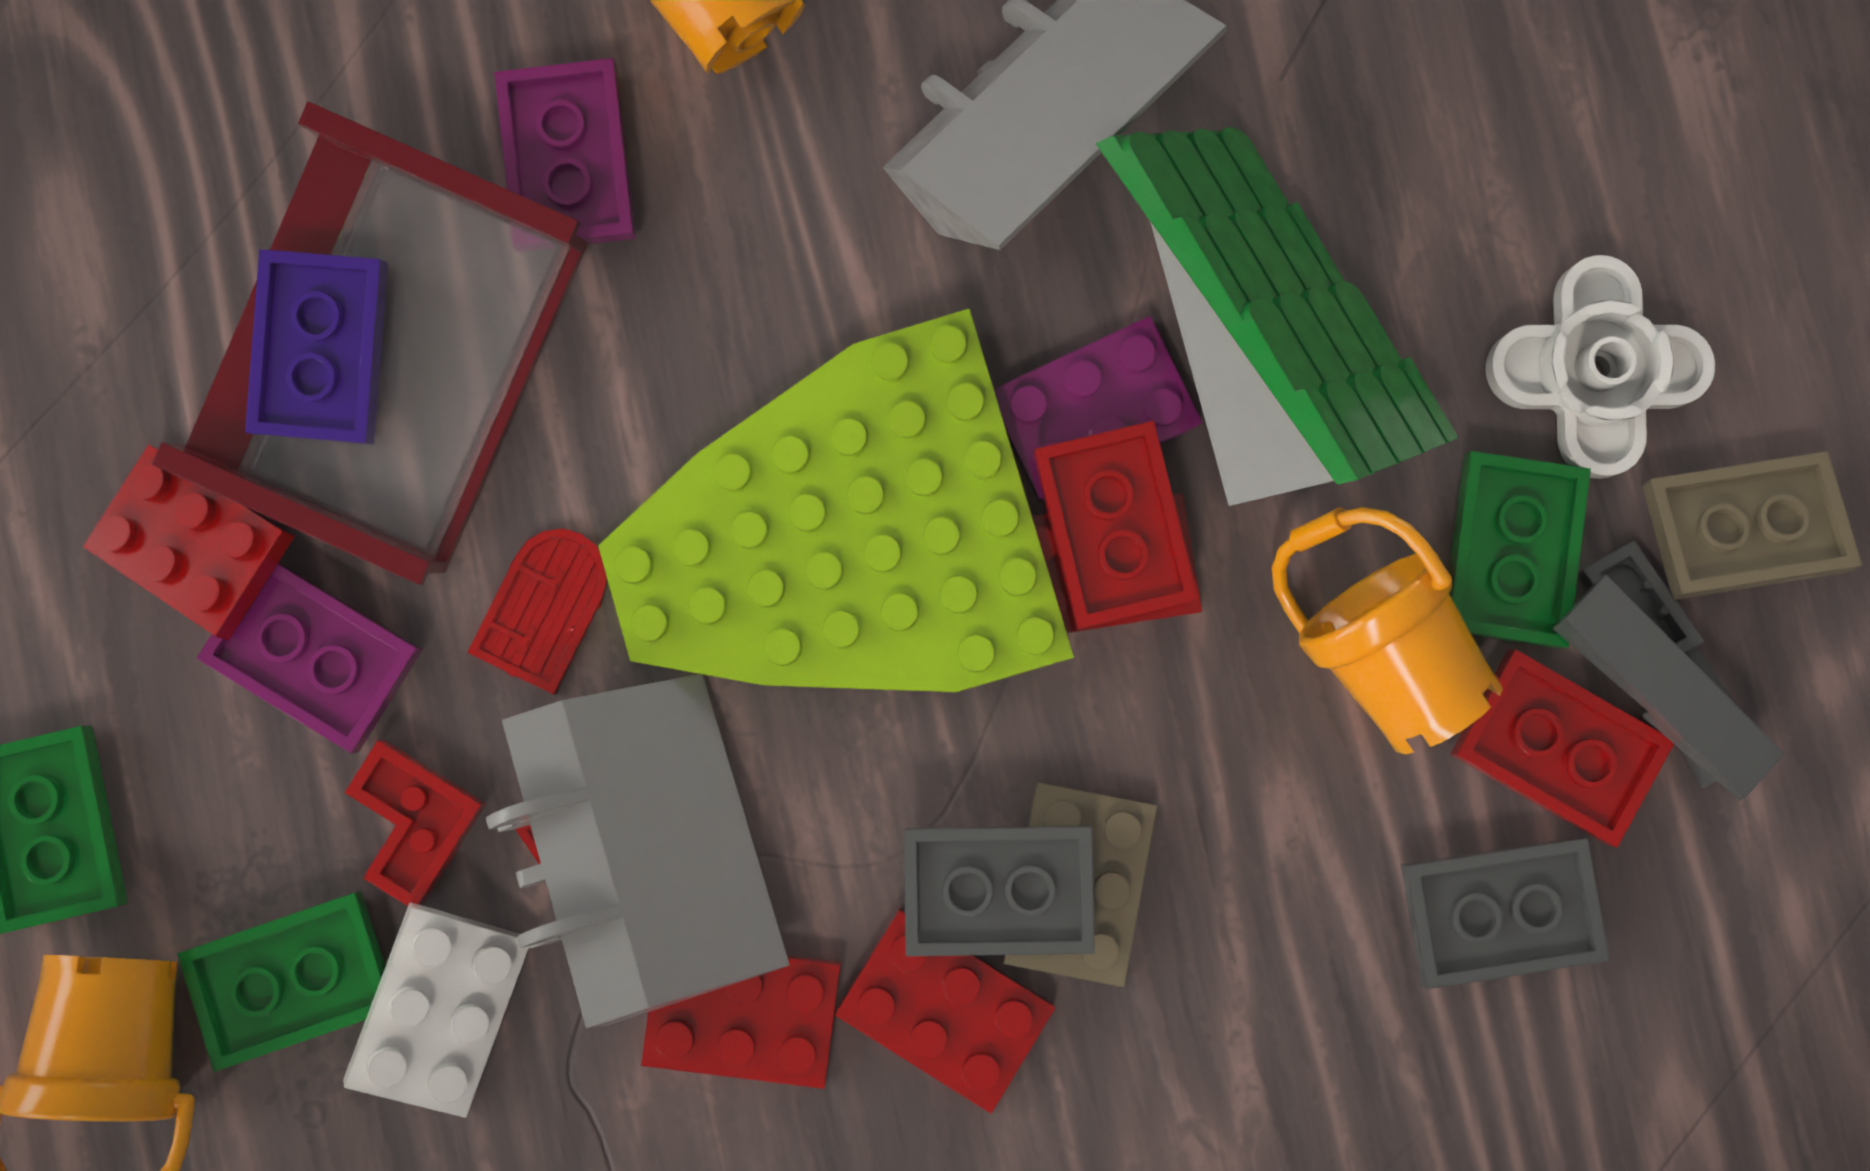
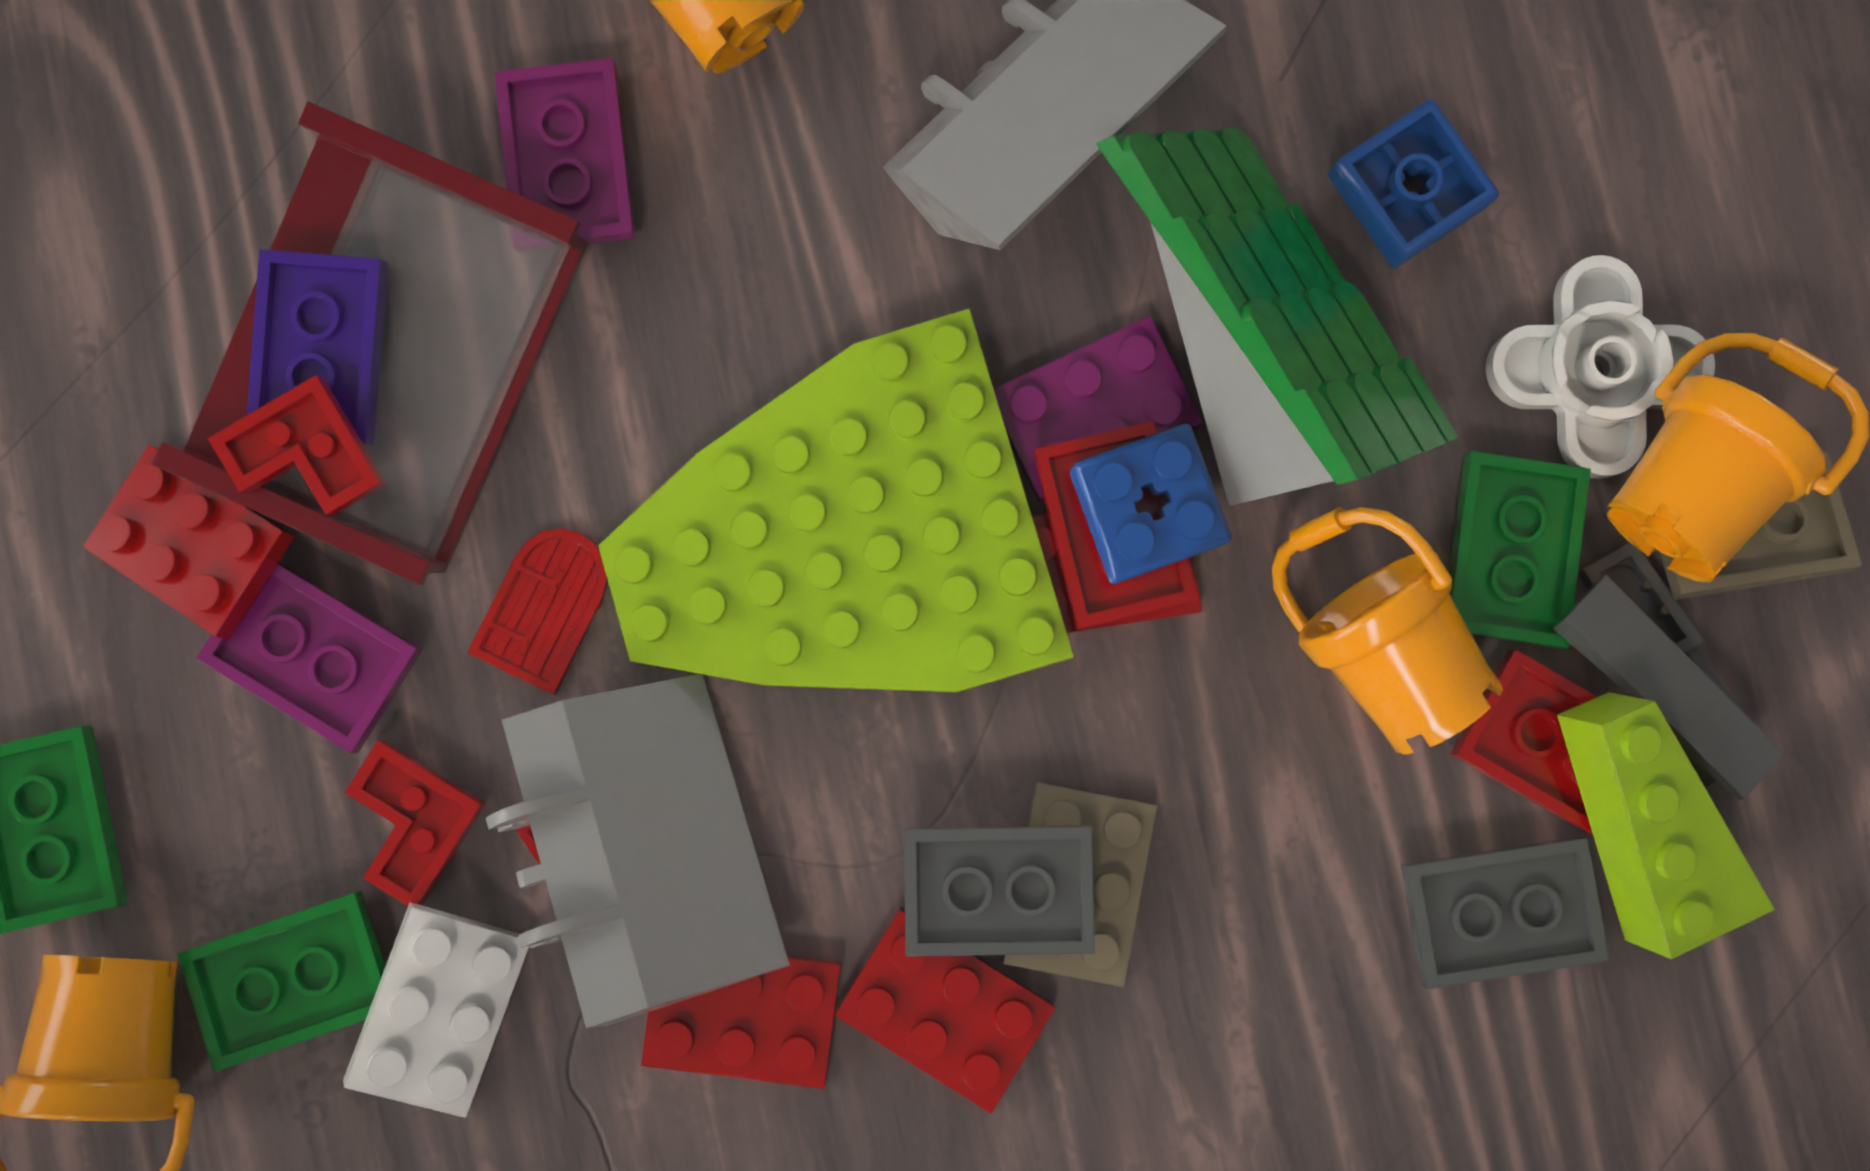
(301, 431): none -> red plate
(1168, 467): none -> blue brick
(1421, 147): none -> blue brick
(1657, 829): none -> lime wedge
(1728, 459): none -> light orange piece

